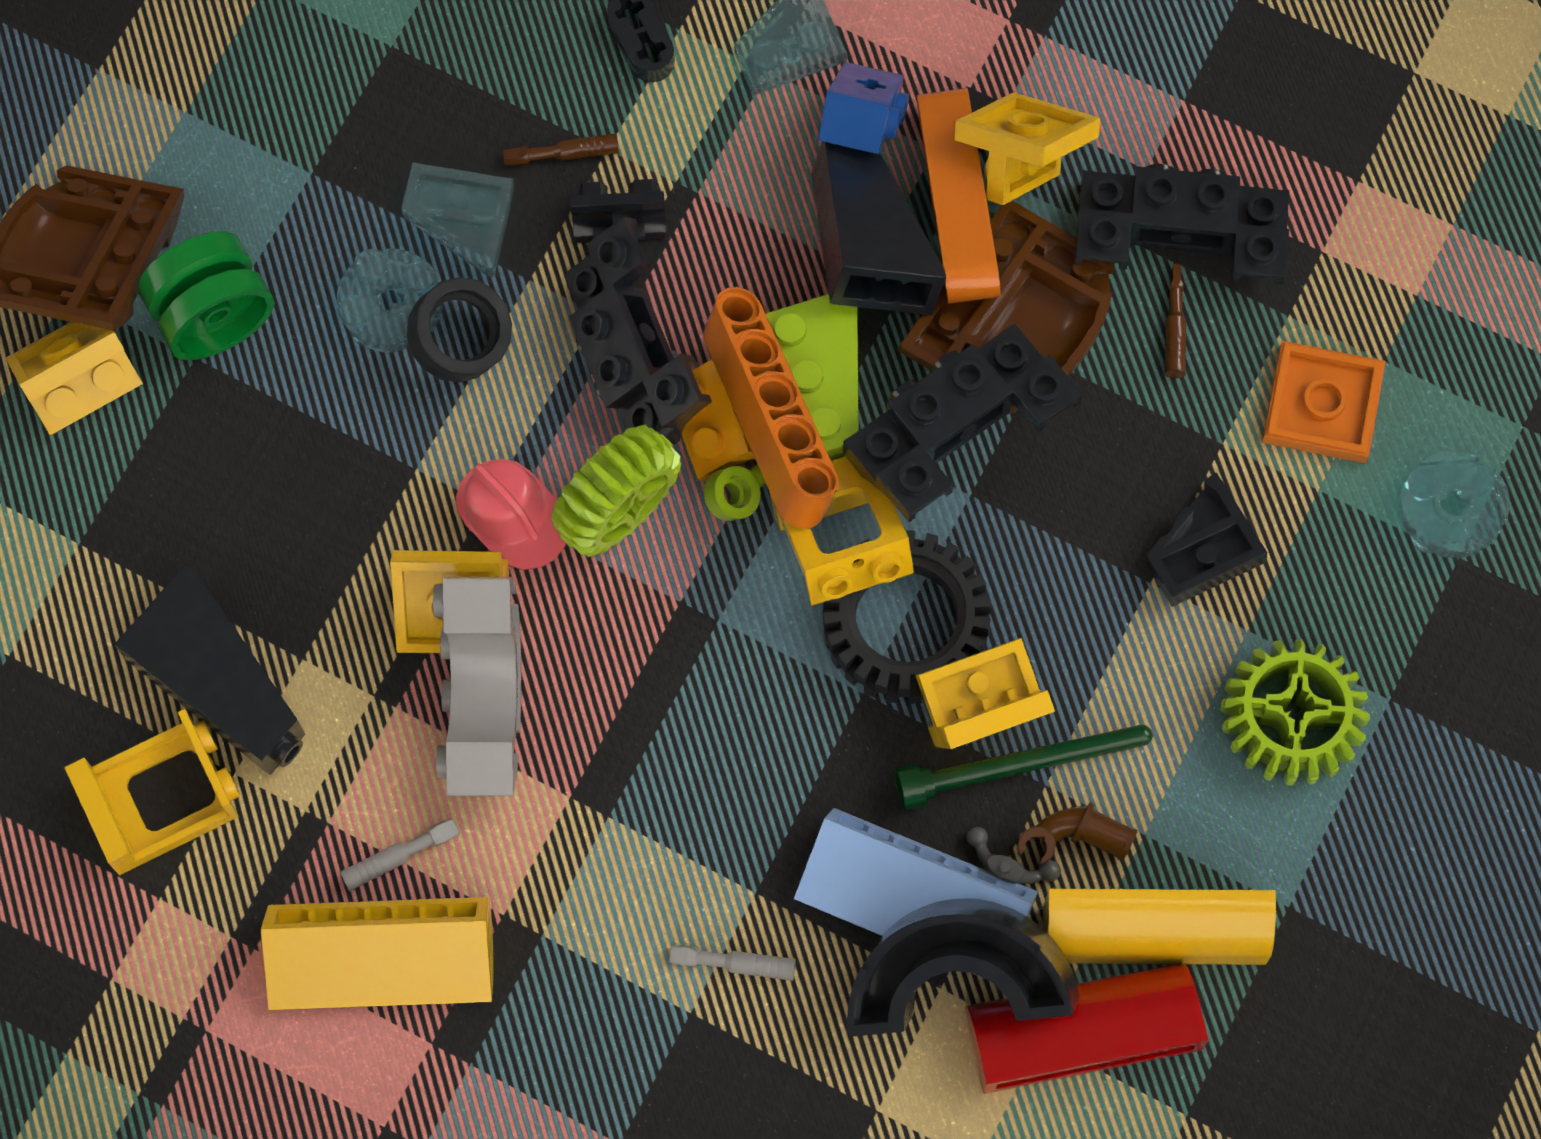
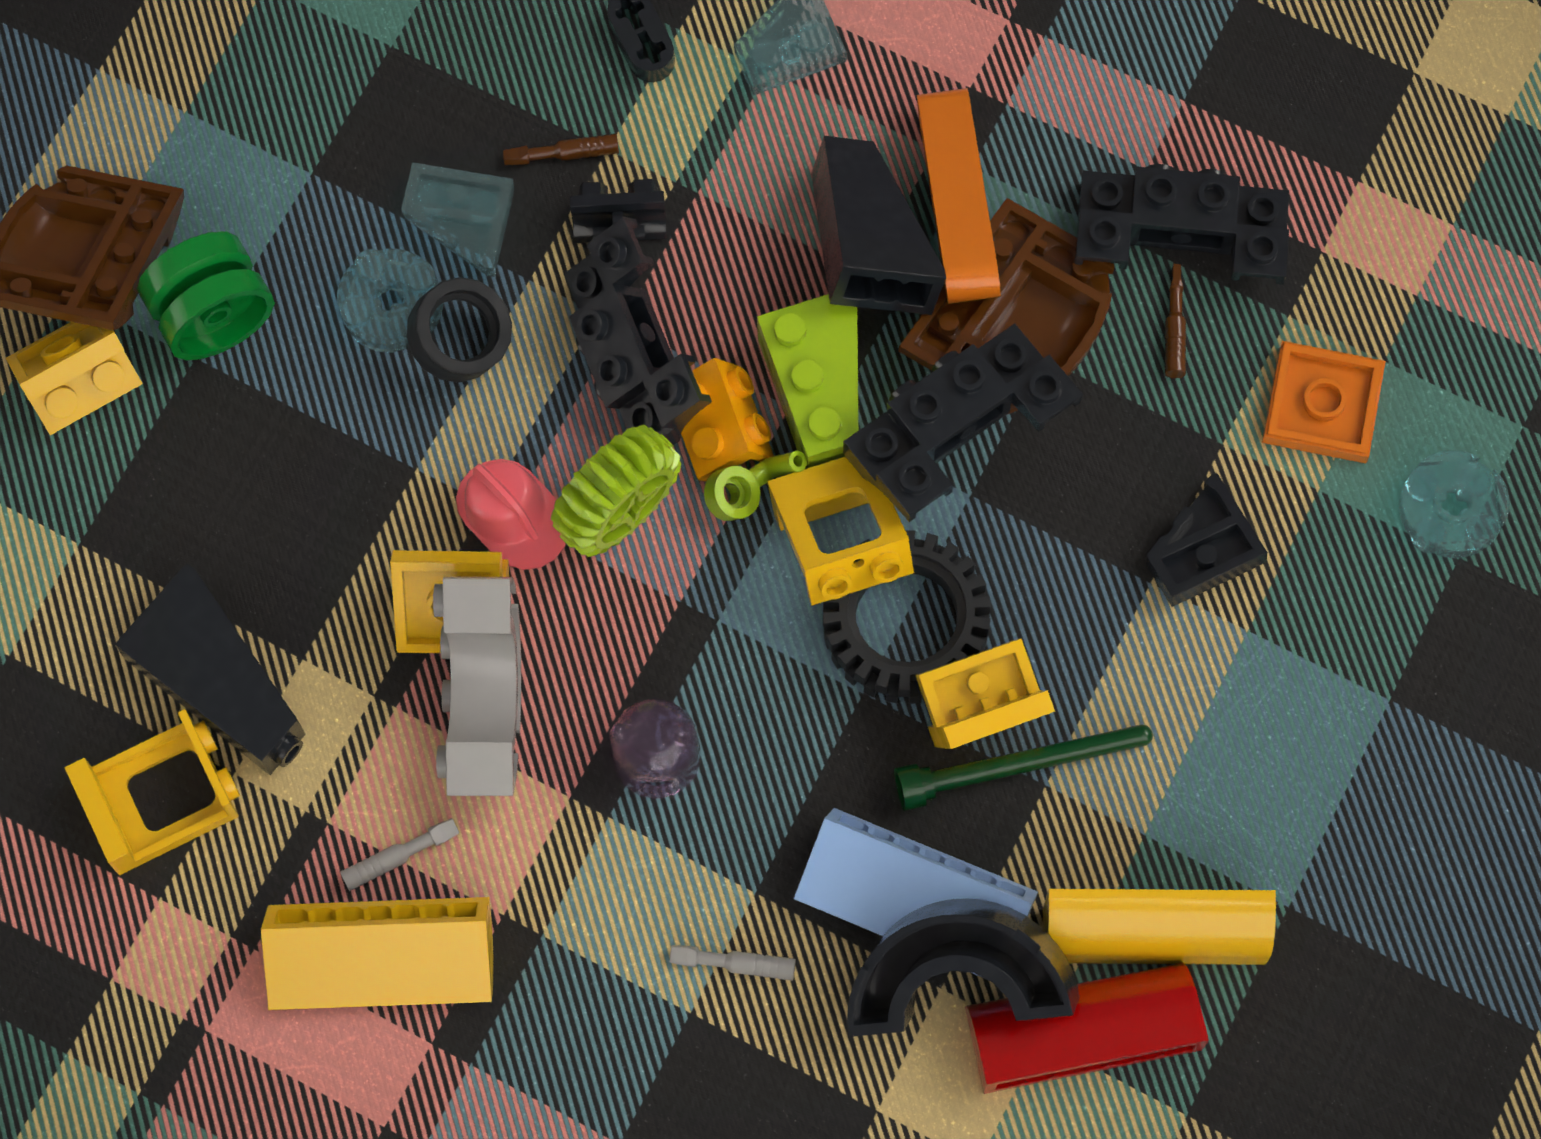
(655, 744): none -> clear purple piece
(770, 408): orange beam -> none
(863, 108): blue brick -> none
(1006, 867): dark grey piece -> none
(1024, 142): yellow bracket -> none
(1081, 824): reddish brown piece -> none
(1271, 712): lime gear -> none

